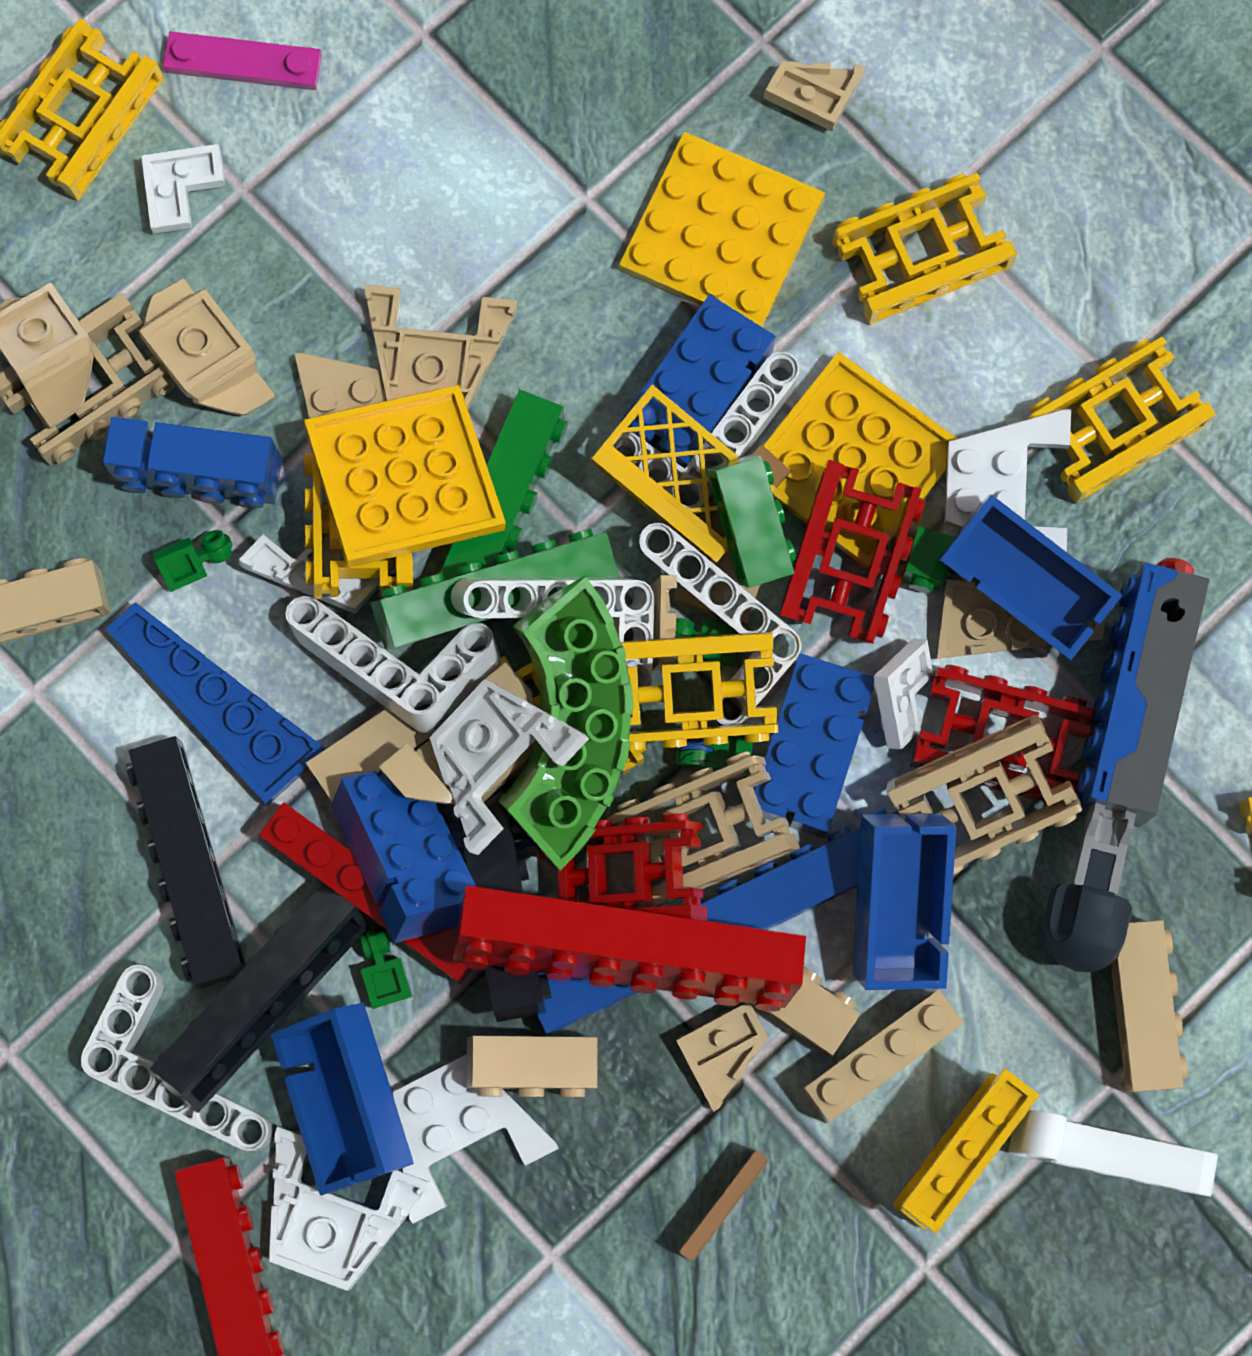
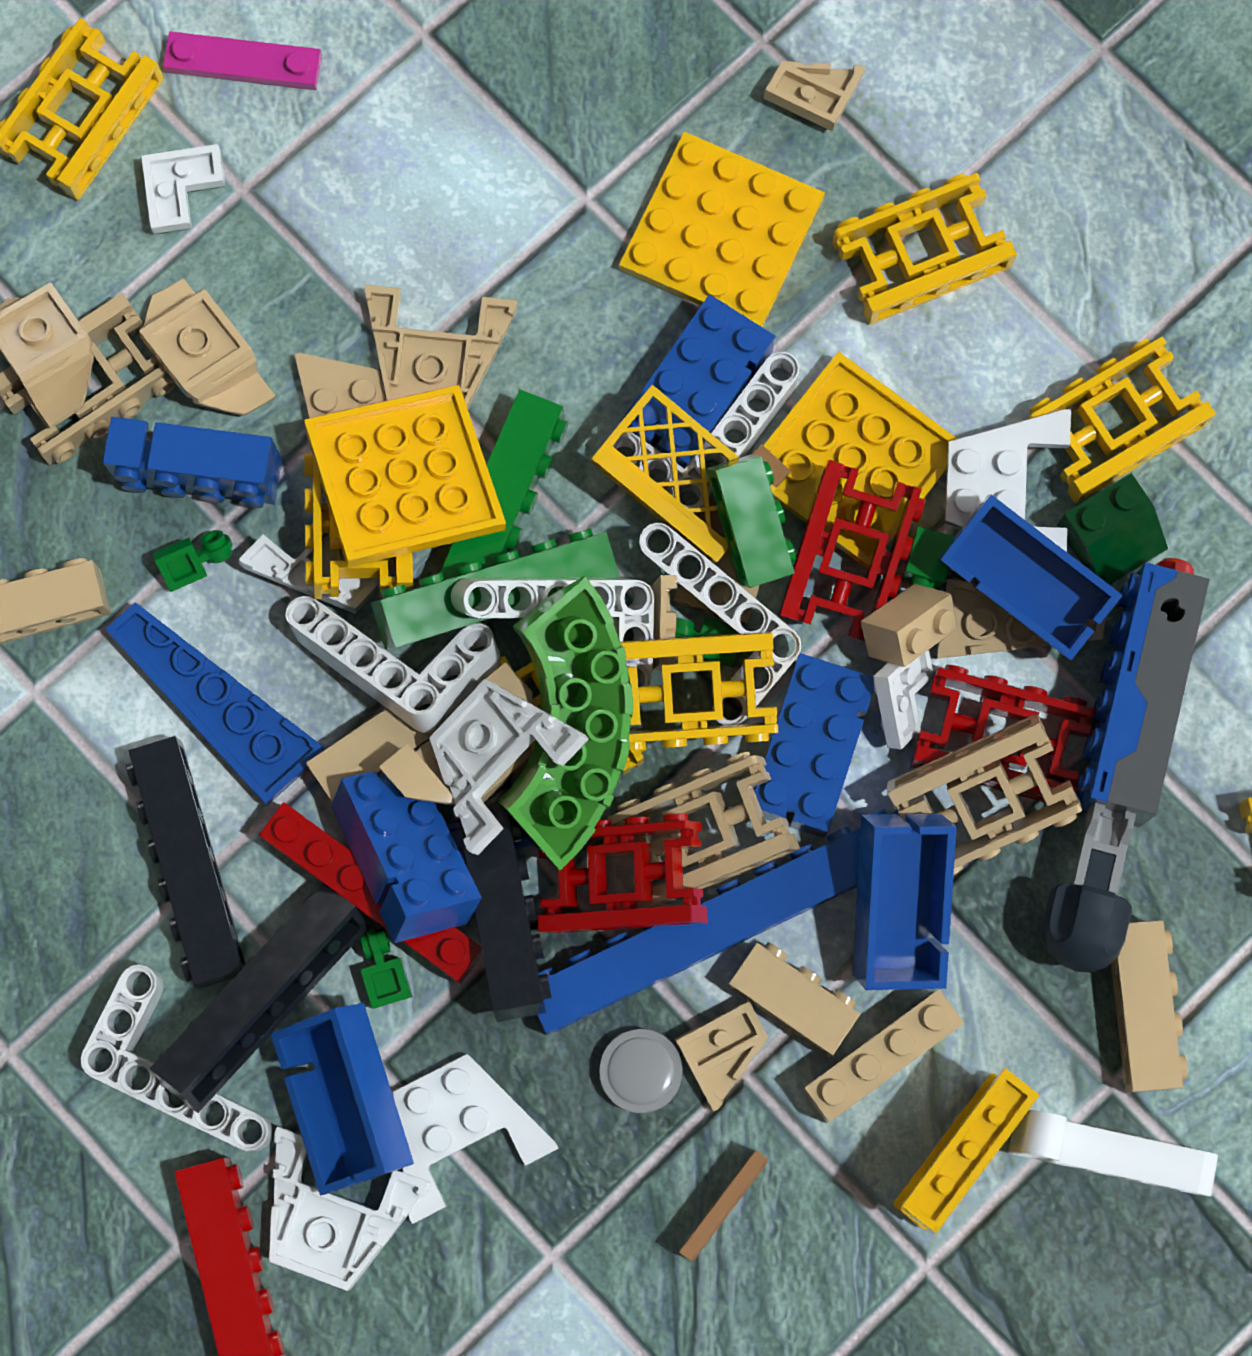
(531, 1065): tan brick -> none
(629, 949): red brick -> none
(641, 1071): none -> light grey piece
(700, 756): green leg -> none
(909, 625): none -> tan brick
(1115, 530): none -> dark green slope

